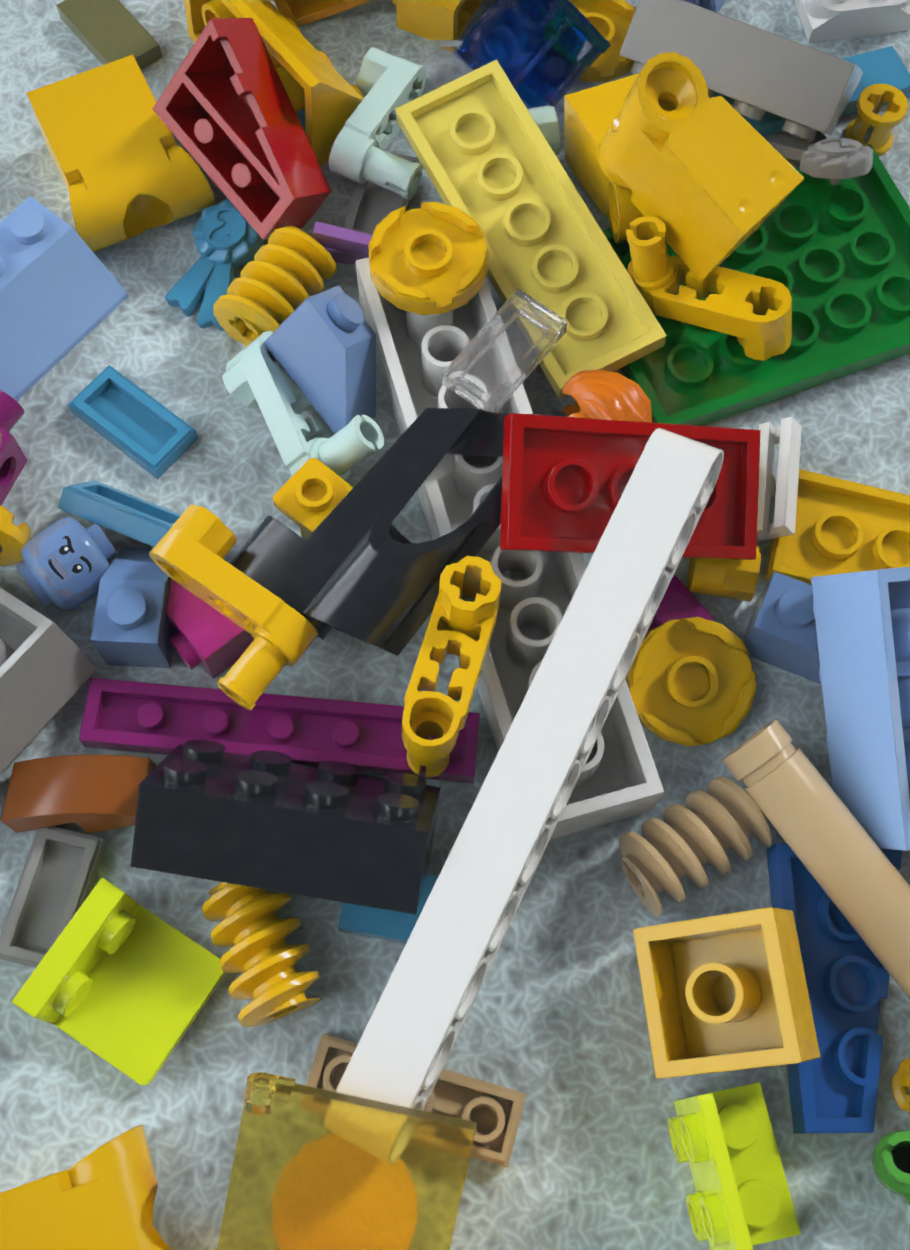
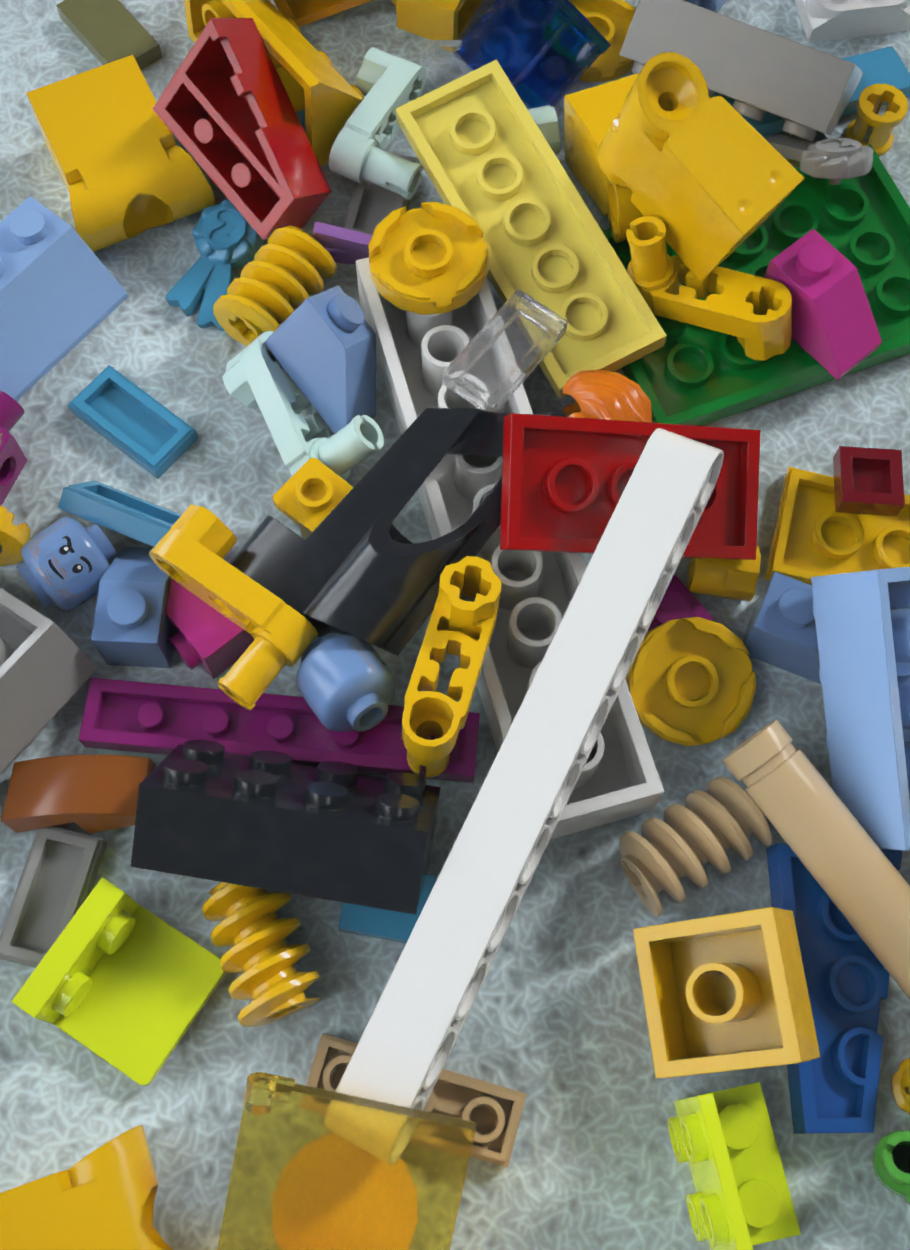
(345, 683): none -> medium blue head
(789, 440): white tile -> none
(828, 304): none -> dark pink slope
(868, 481): none -> dark red plate

